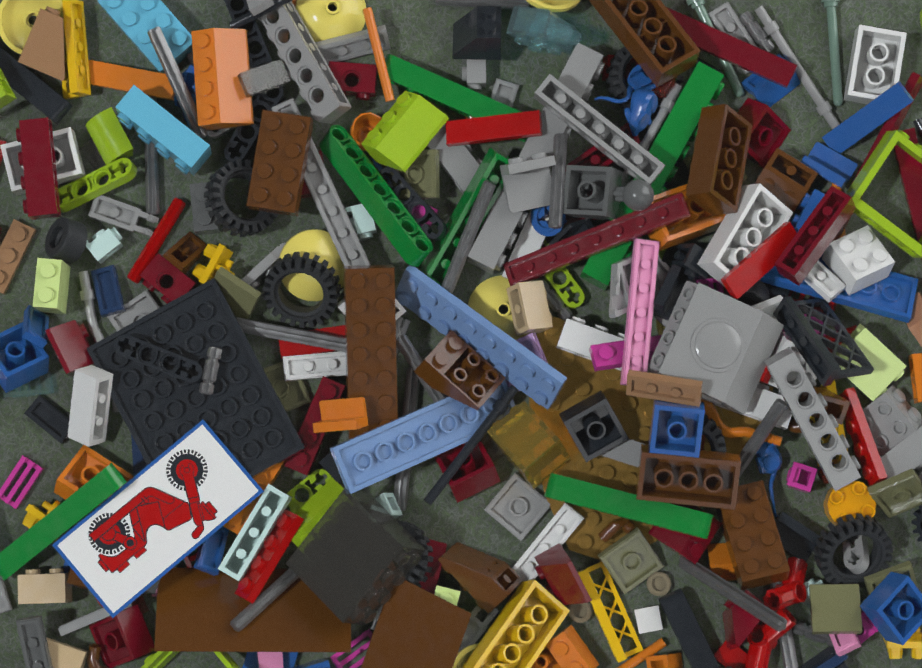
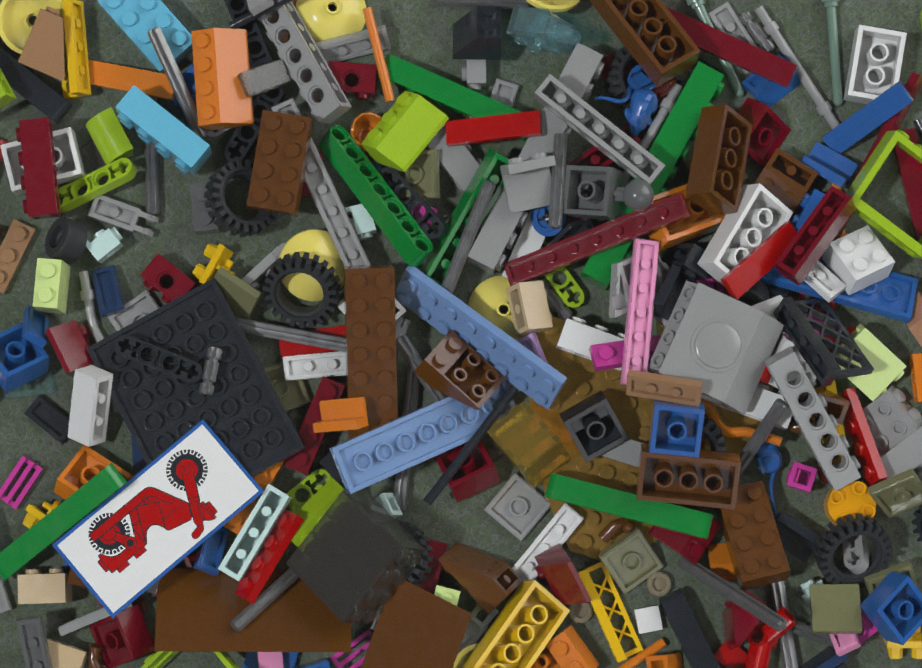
(157, 239): red axle -> none
(185, 252): reddish brown slope -> none
(791, 590): red piece -> none

